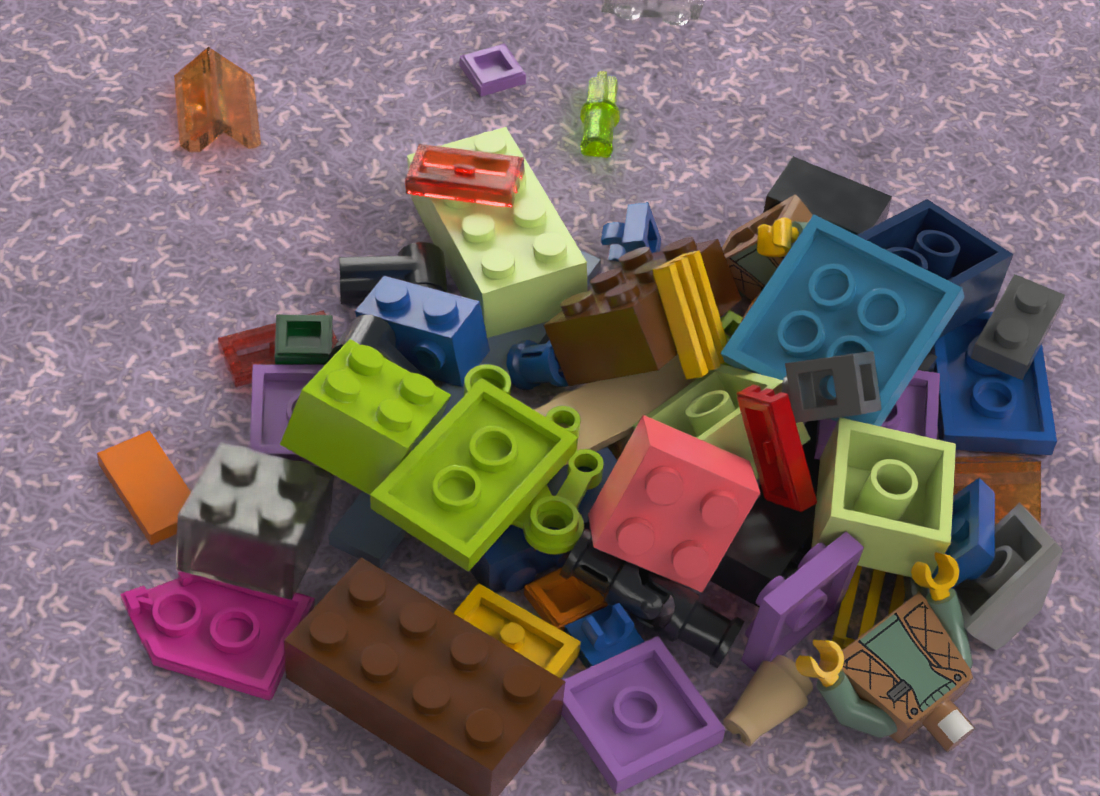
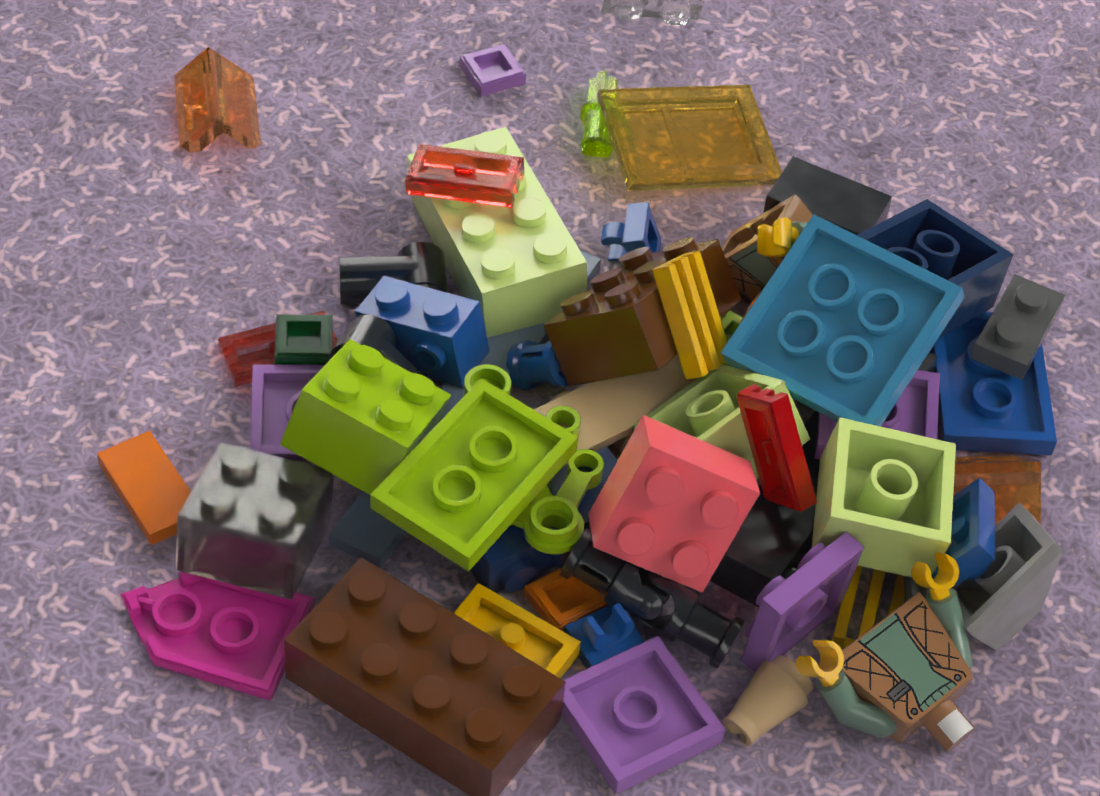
(689, 137): none -> clear yellow piece
(853, 381): dark grey brick -> none

